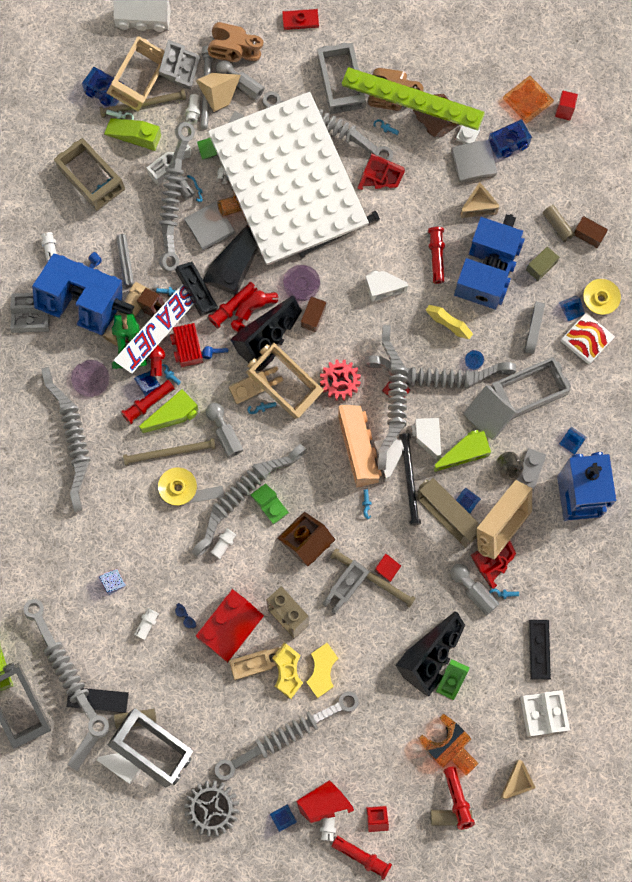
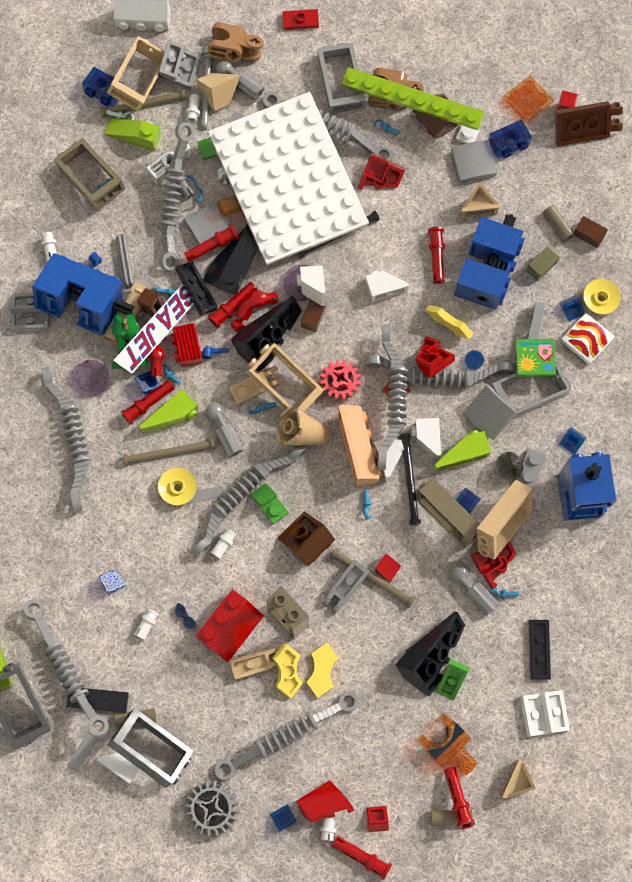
(219, 239): none -> red pin
(300, 429): none -> tan cone
(312, 283): none -> white slope
(433, 358): none -> red slope
(535, 358): none -> bright green tile
(586, 122): none -> reddish brown tile

